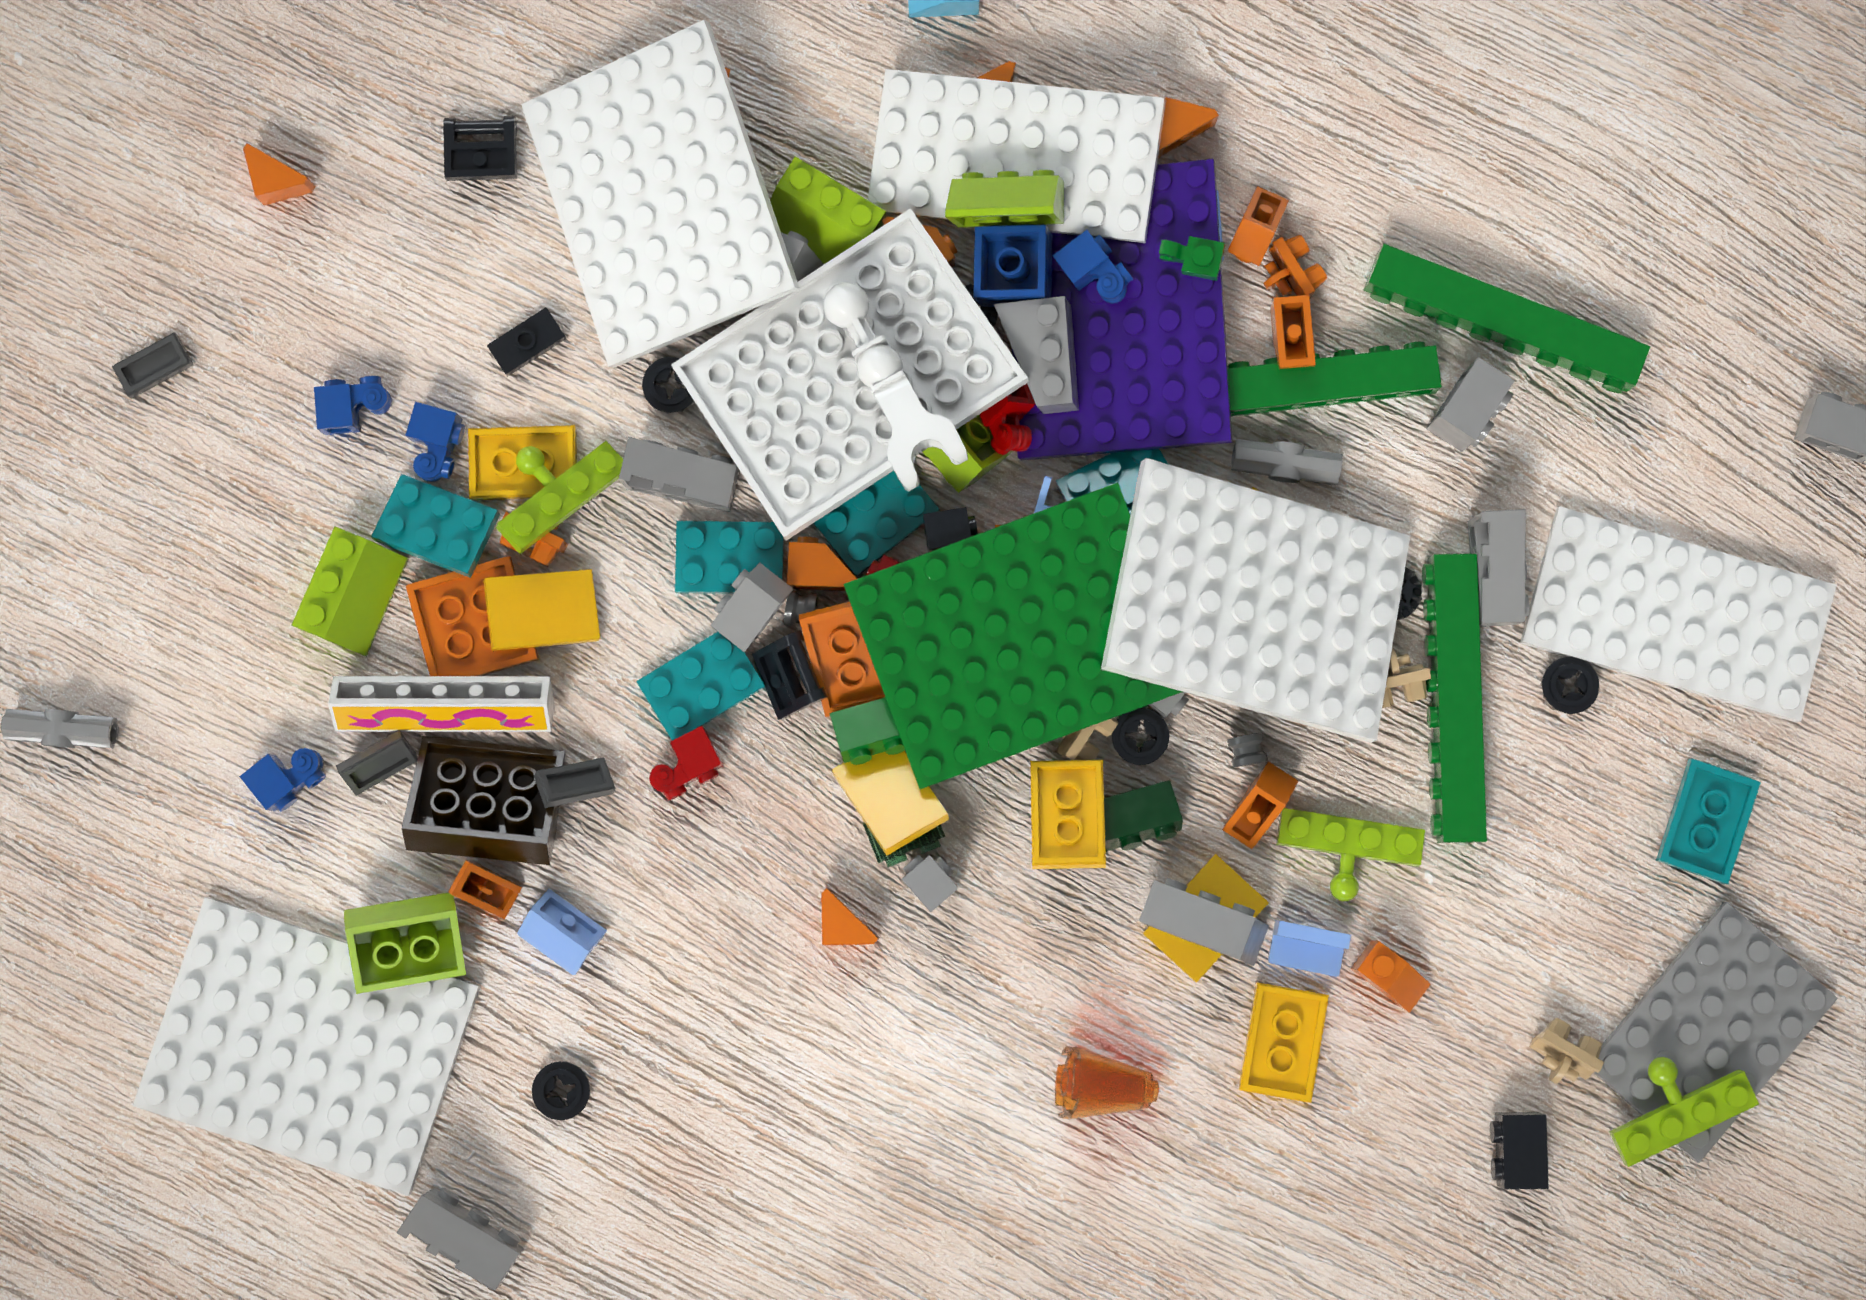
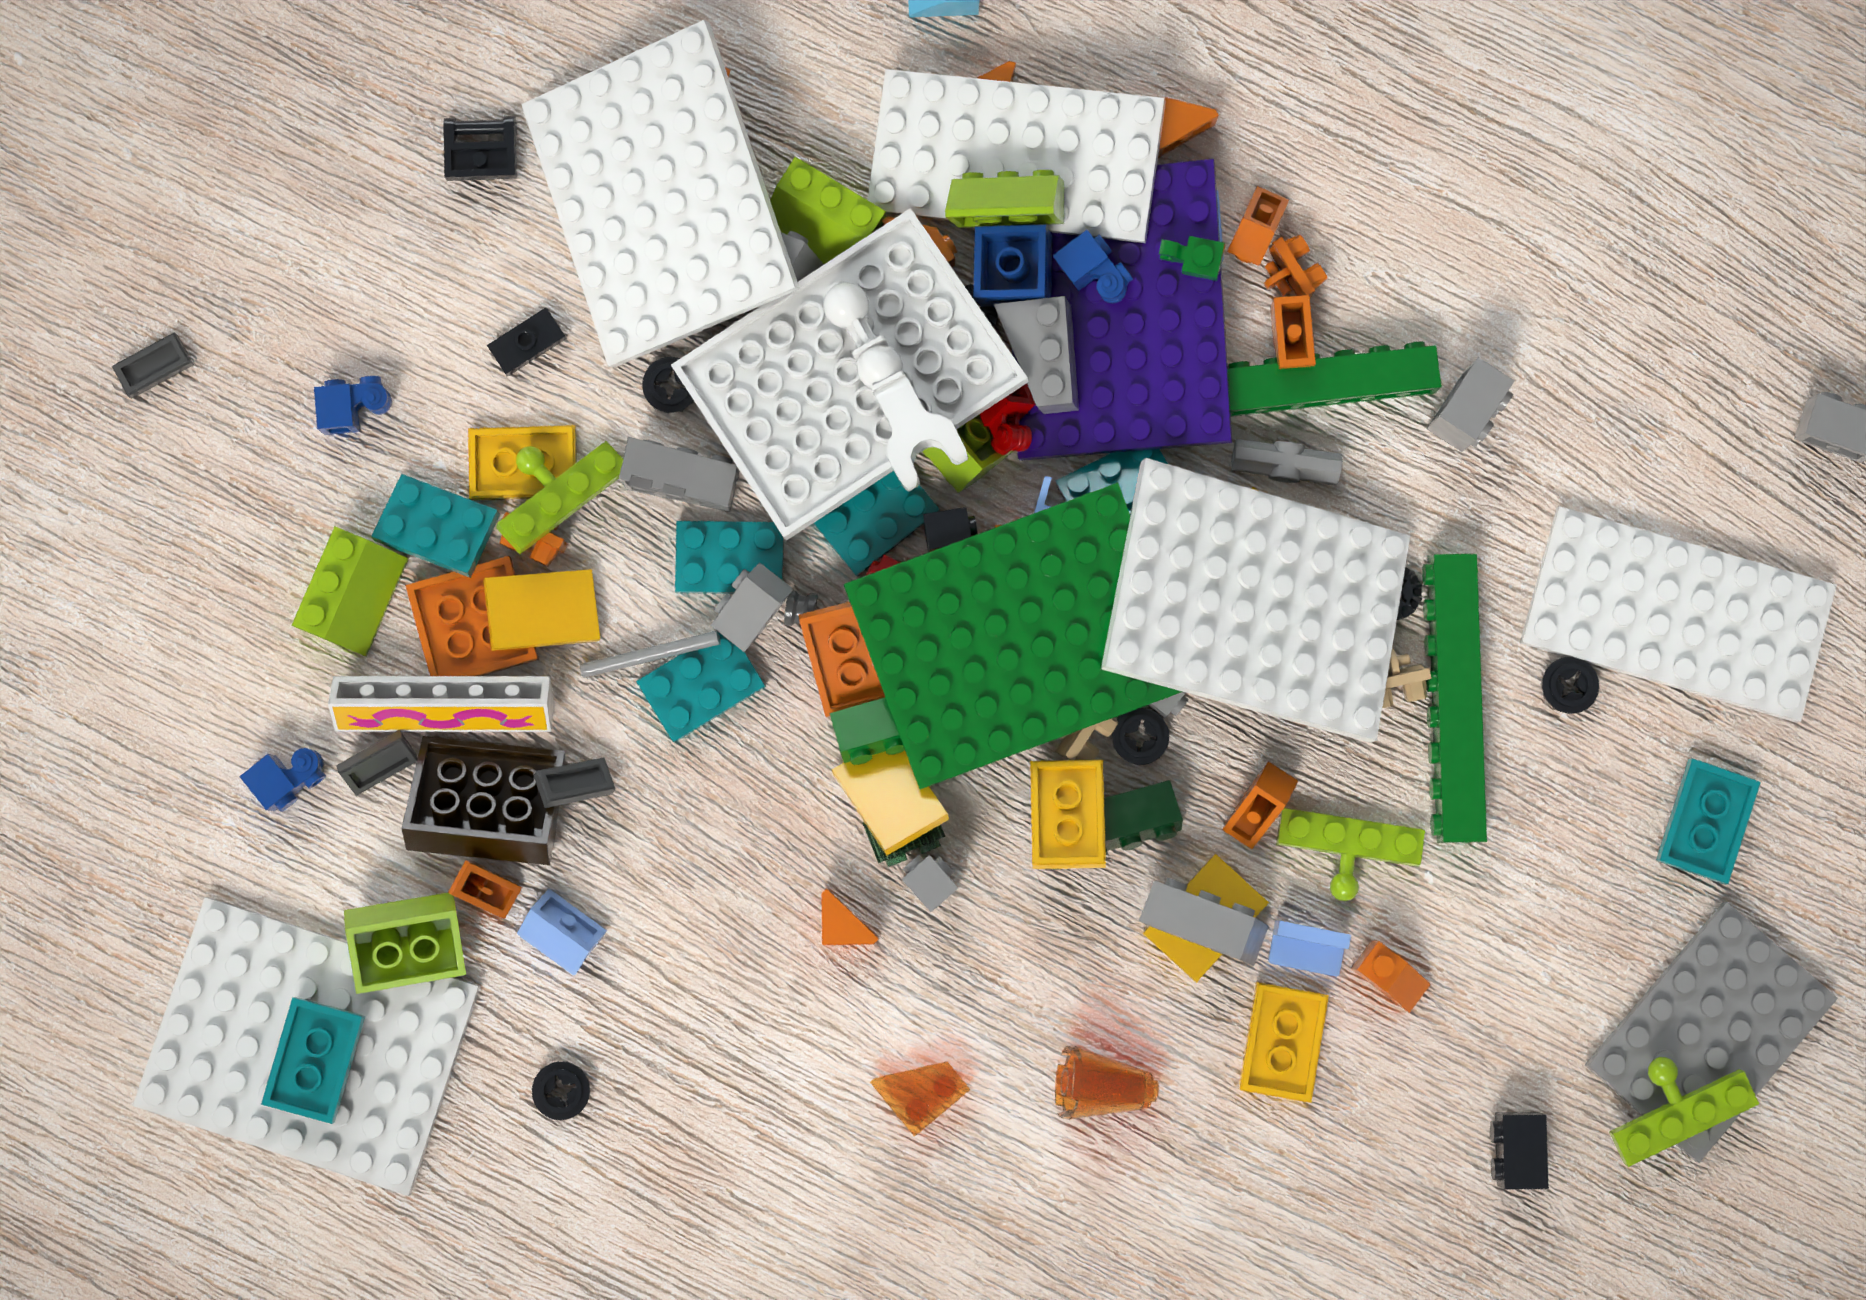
(59, 728): light grey piece -> none
(272, 179): orange slope -> none
(313, 1060): none -> teal plate
(439, 432): blue brick -> none
(462, 1237): light grey wedge -> none
(650, 654): none -> light grey bar
(696, 761): red brick -> none
(781, 677): black plate -> none
(815, 566): orange slope -> none
(921, 1093): none -> clear orange wing
(1247, 750): dark grey wheel -> none
(1501, 566): light grey wedge -> none
(1506, 319): green brick -> none
(1564, 1057): tan hips -> none

